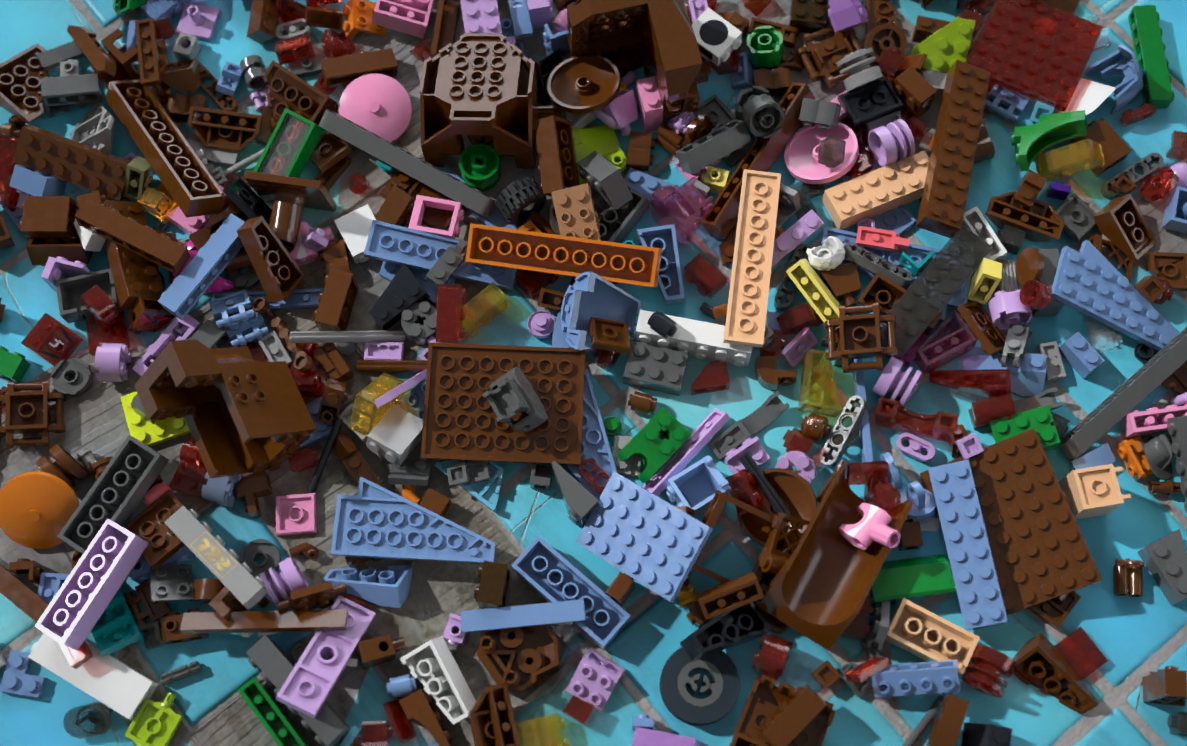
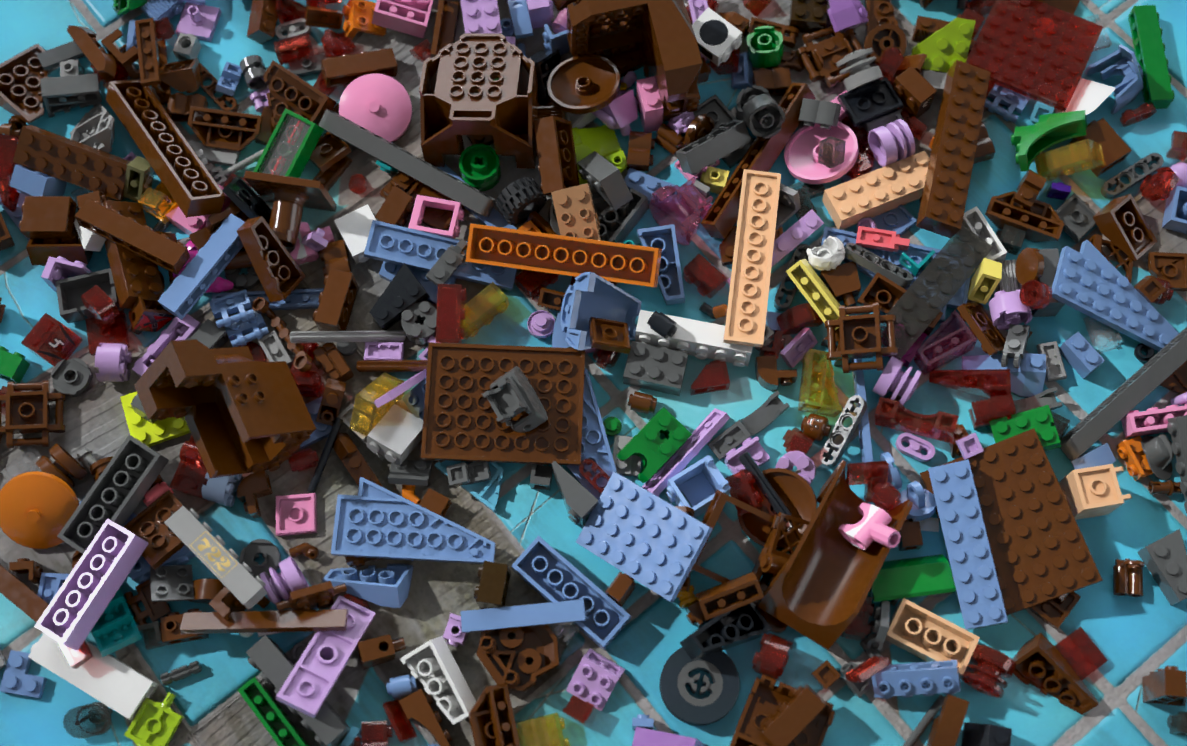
(1123, 186): reddish brown tile -> none

